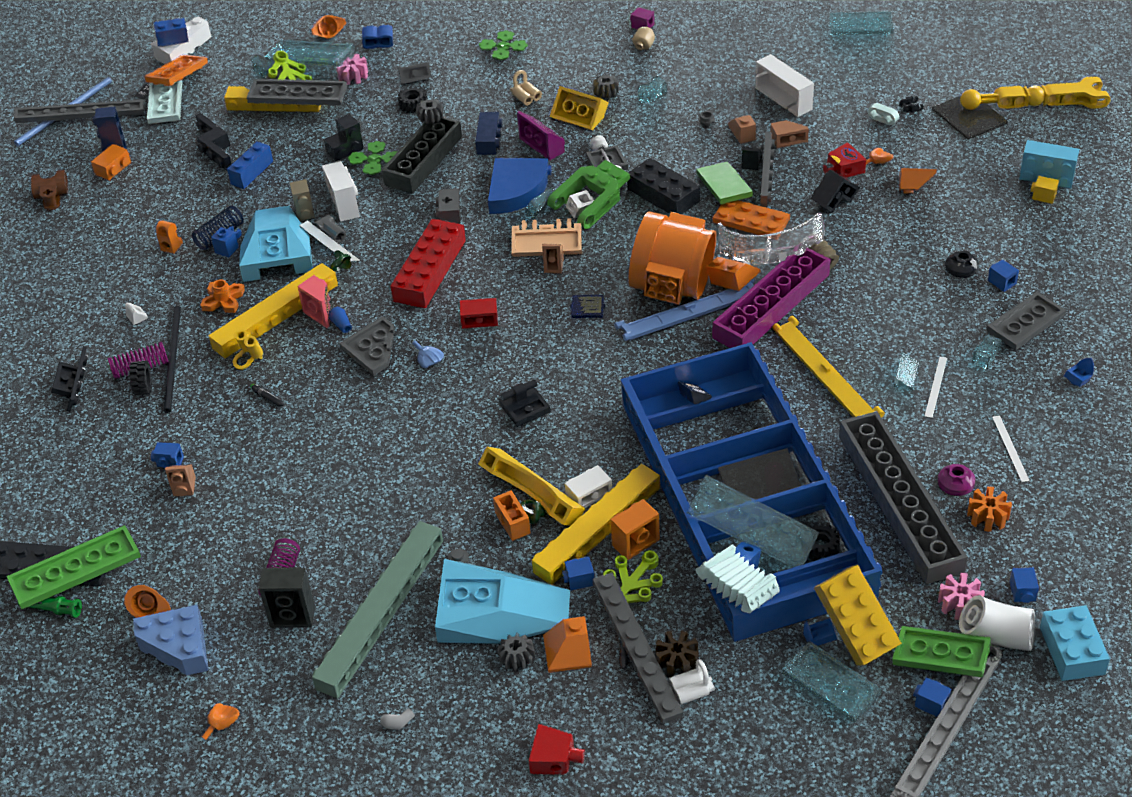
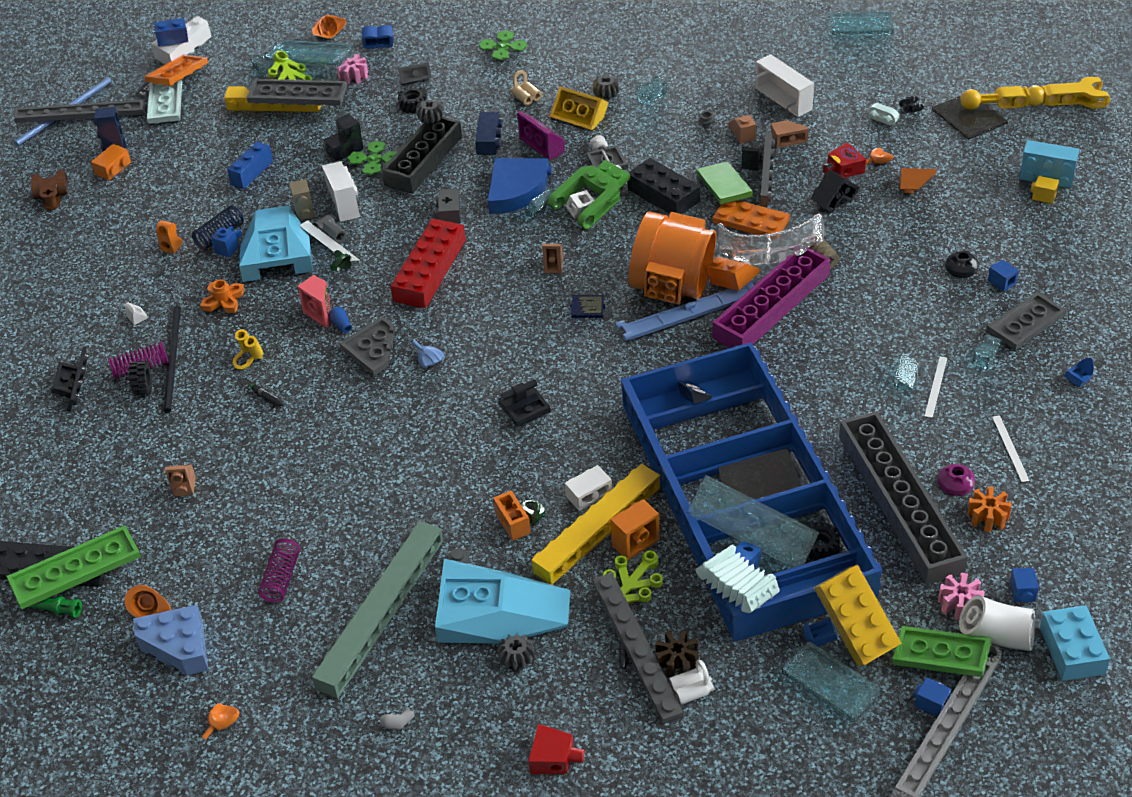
(167, 454): blue brick -> none
(213, 141): black bracket -> none
(268, 312): yellow brick -> none
(287, 597): pearl dark grey brick -> none
(478, 313): red brick -> none
(530, 241): light nougat hinge -> none
(553, 500): yellow arch -> none
(567, 645): orange slope -> none
(578, 573): blue brick -> none
(642, 18): magenta brick -> none
(643, 38): tan head -> none
(823, 369): yellow piece -> none

